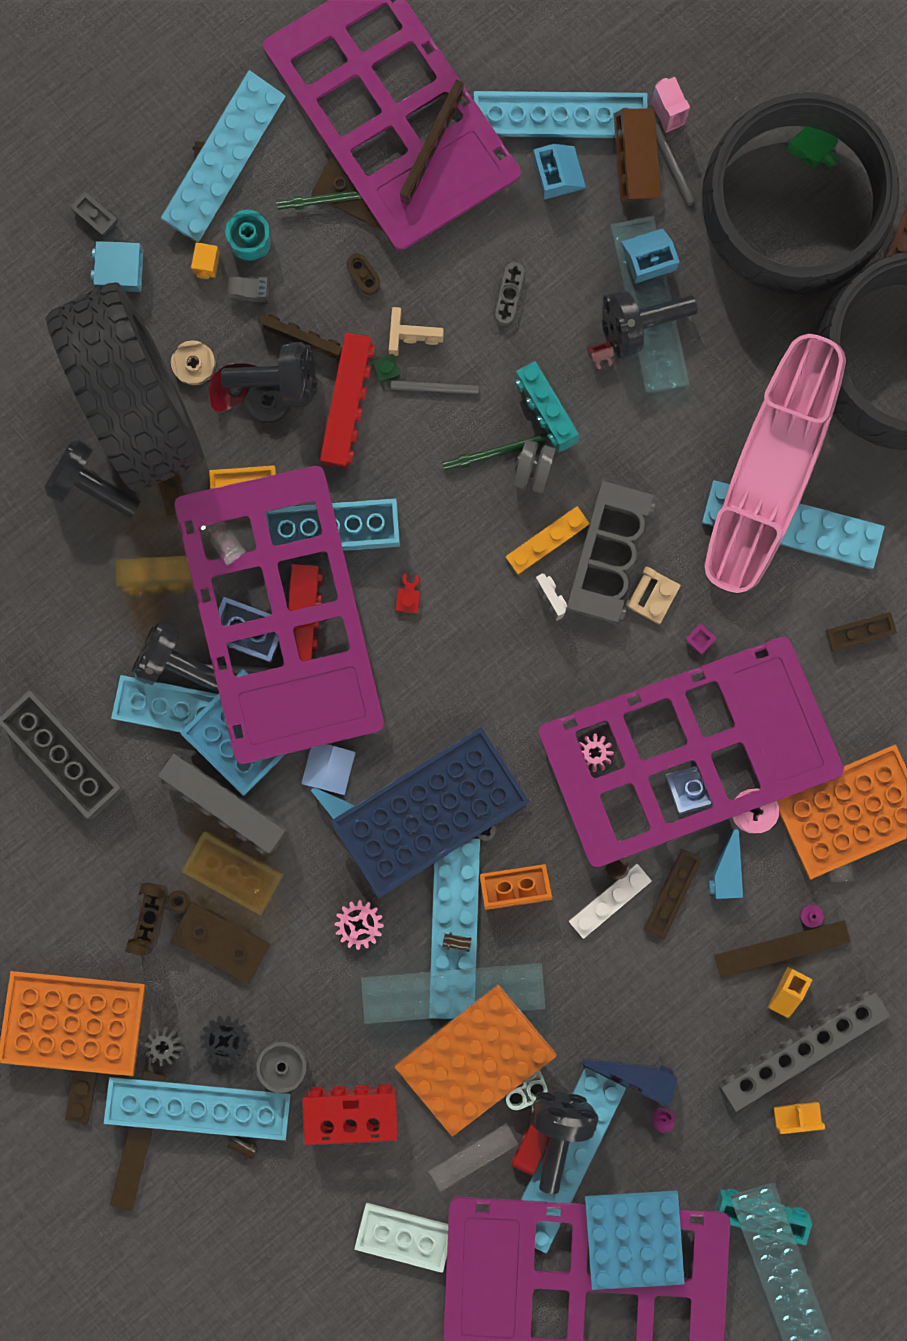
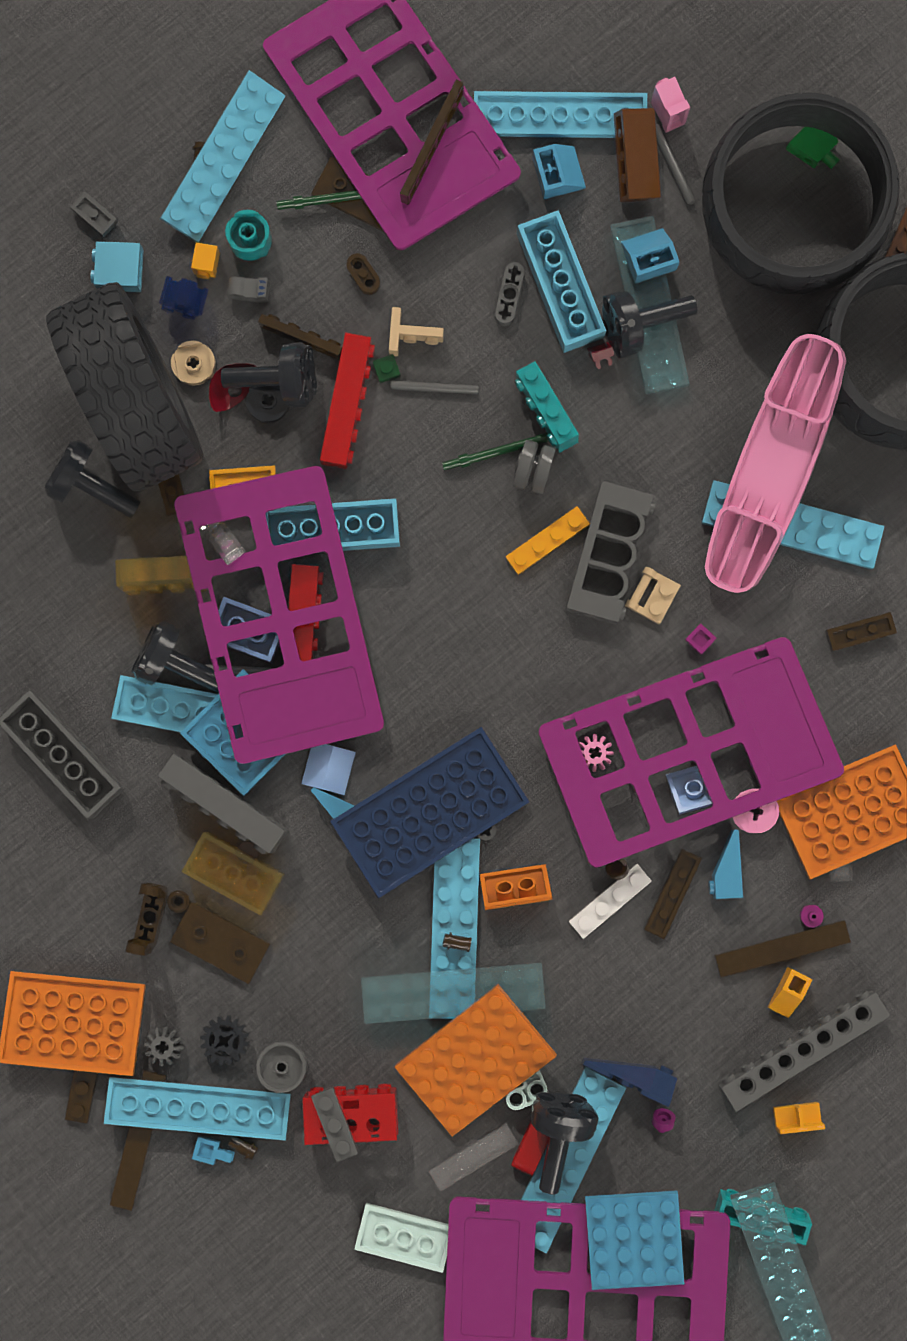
(183, 297): none -> clear blue brick
(209, 1150): none -> dark azure plate
(334, 1124): none -> dark grey plate
(365, 911): bright pink gear -> none
(408, 598): red plate -> none
(547, 590): white tile -> none
(561, 281): none -> medium azure brick

